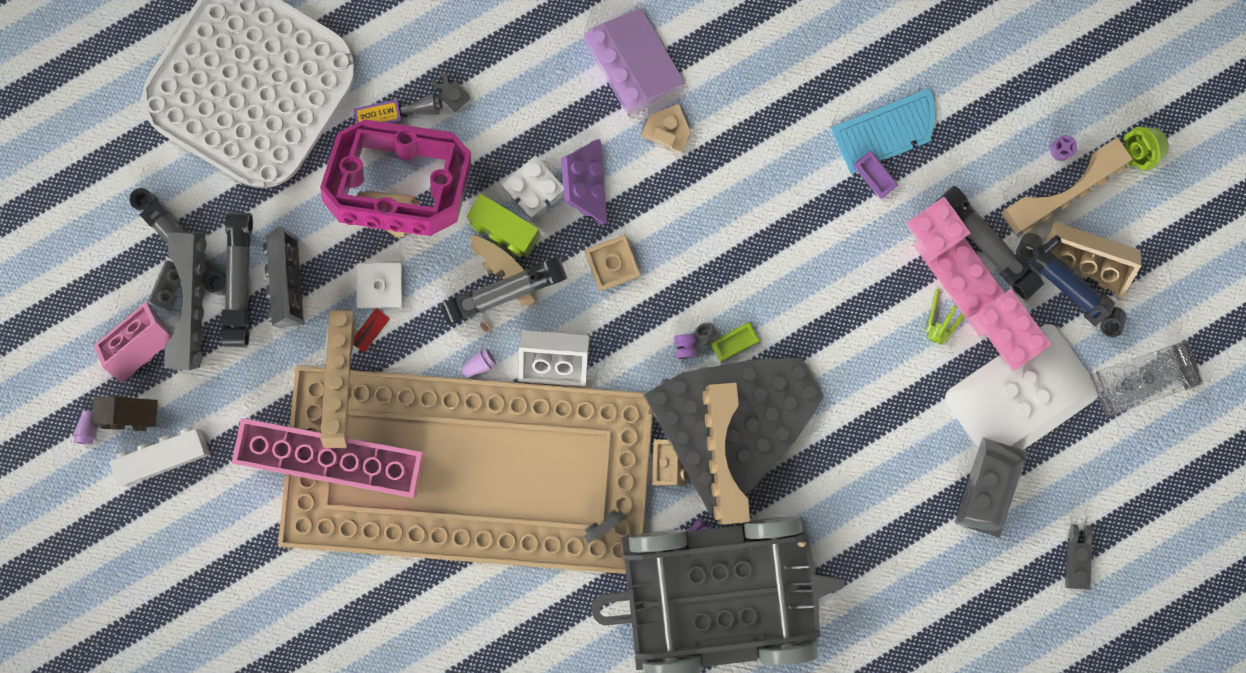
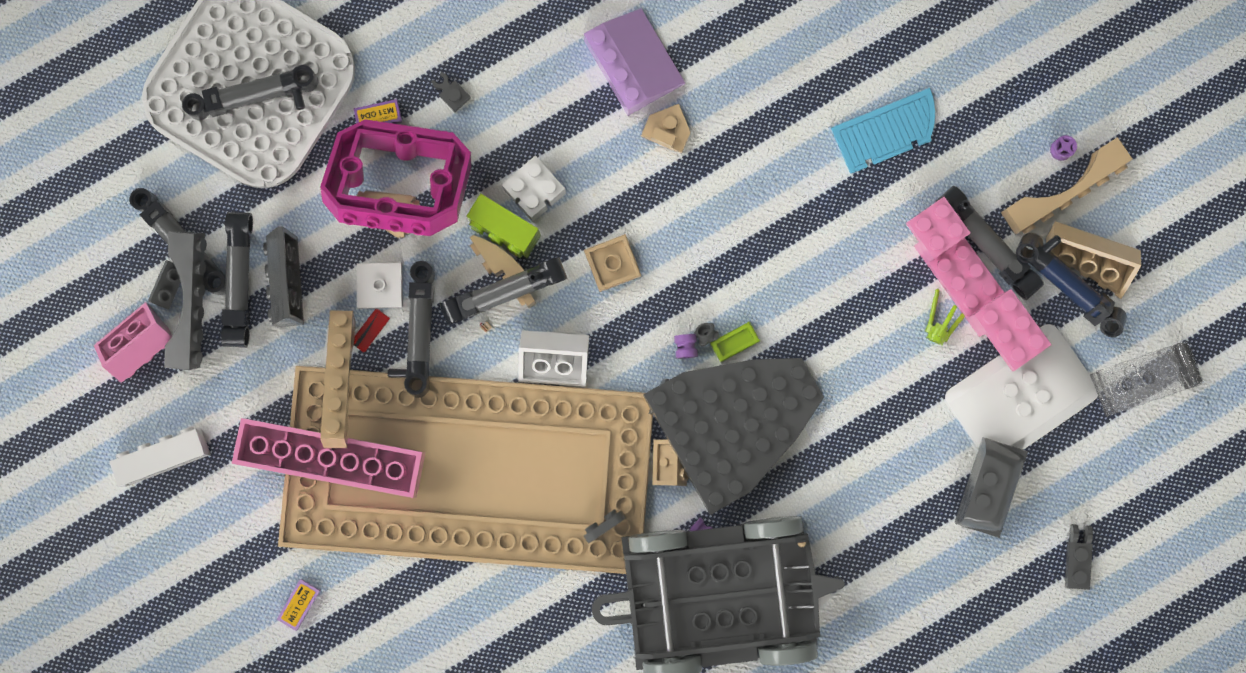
(85, 430): lavender cone -> none
(123, 411): dark brown brick -> none
(219, 101): none -> piece
(298, 604): none -> tile
(419, 331): none -> piece
(428, 105): dark grey cone -> none
(478, 363): lavender cone -> none
(585, 181): medium lavender wing -> none
(721, 405): tan arch -> none
(875, 175): medium lavender tile -> none
(1146, 147): lime cone -> none

